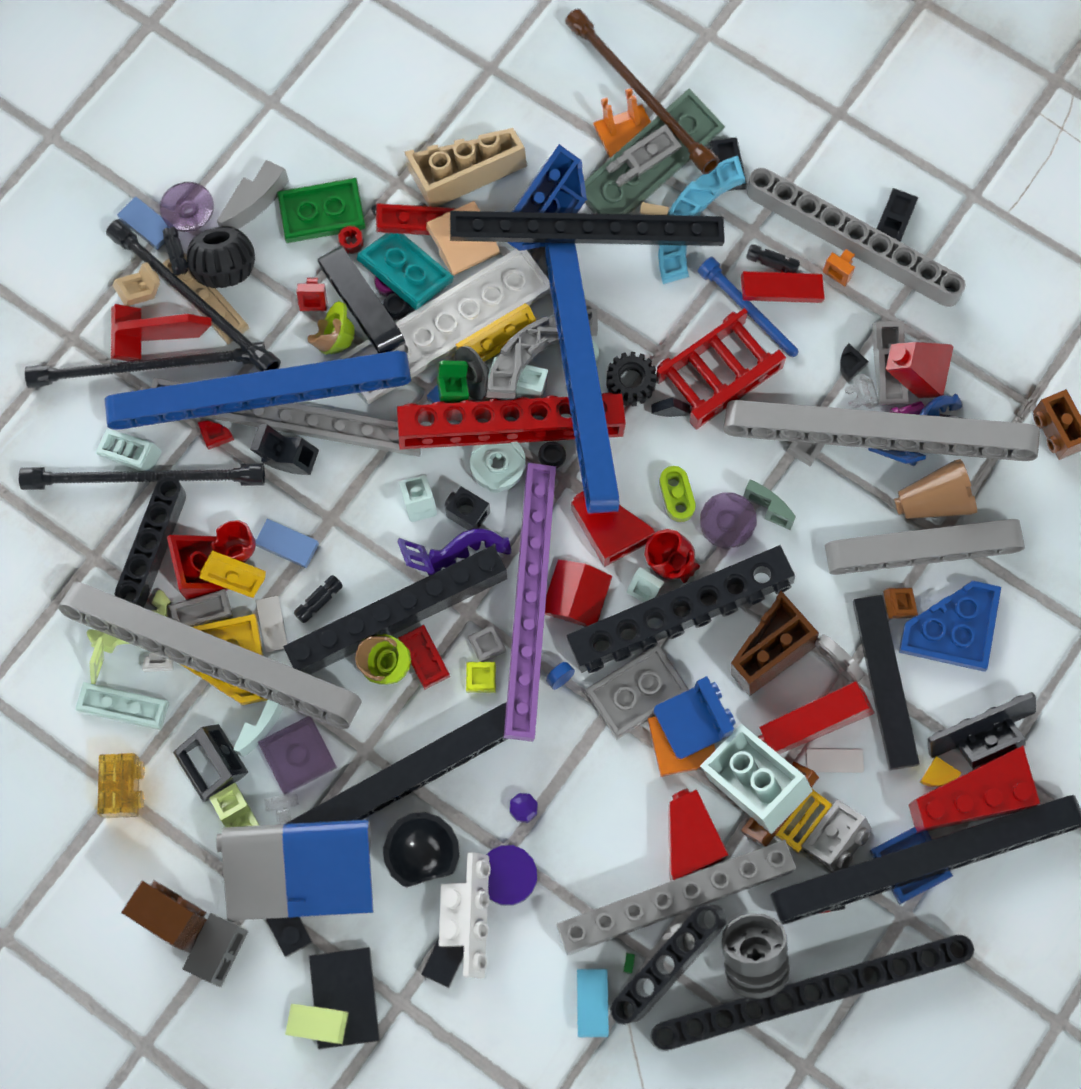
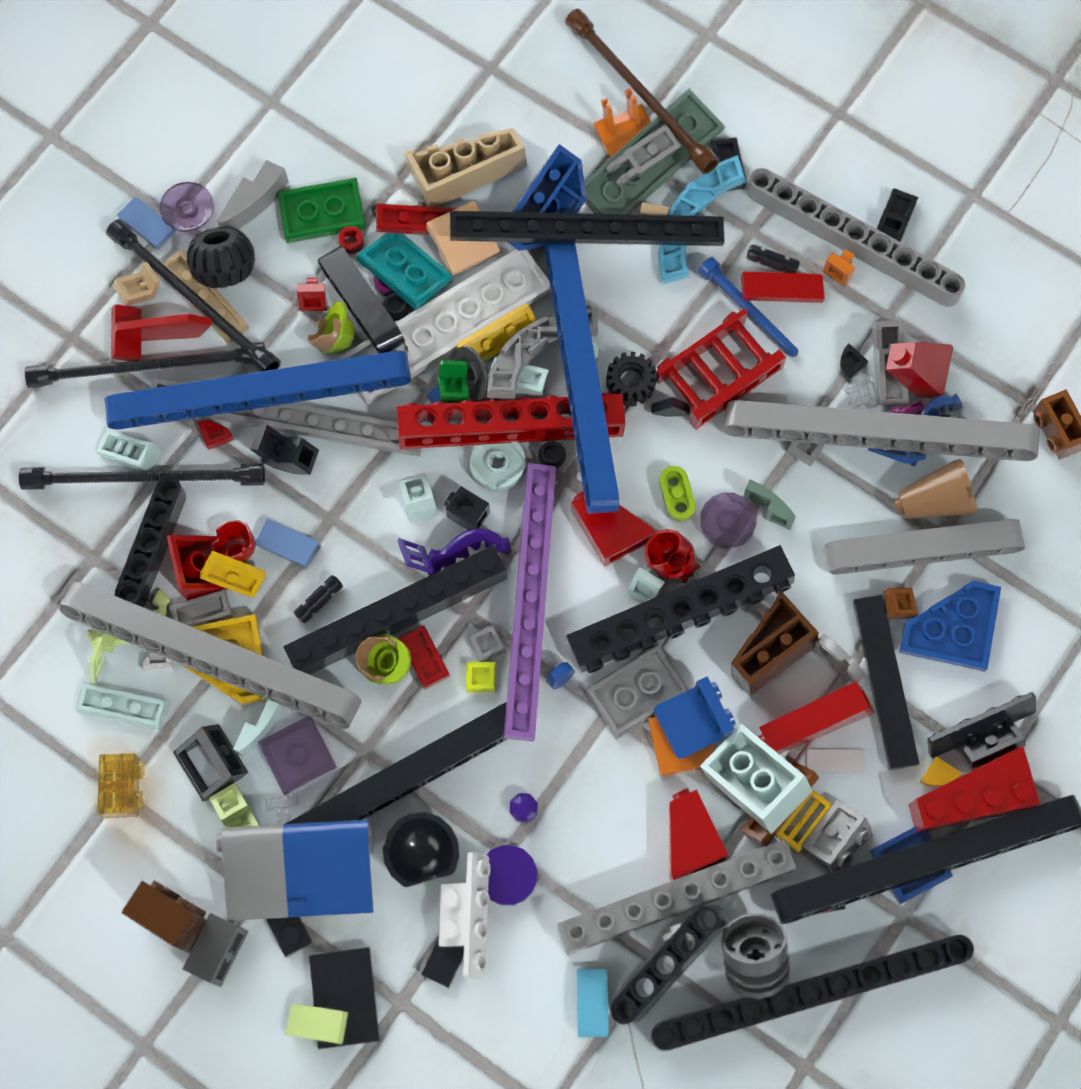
(175, 251): black axle -> none
(271, 623): white sticker -> none
(577, 592): red slope -> none
(629, 963): green piece -> none

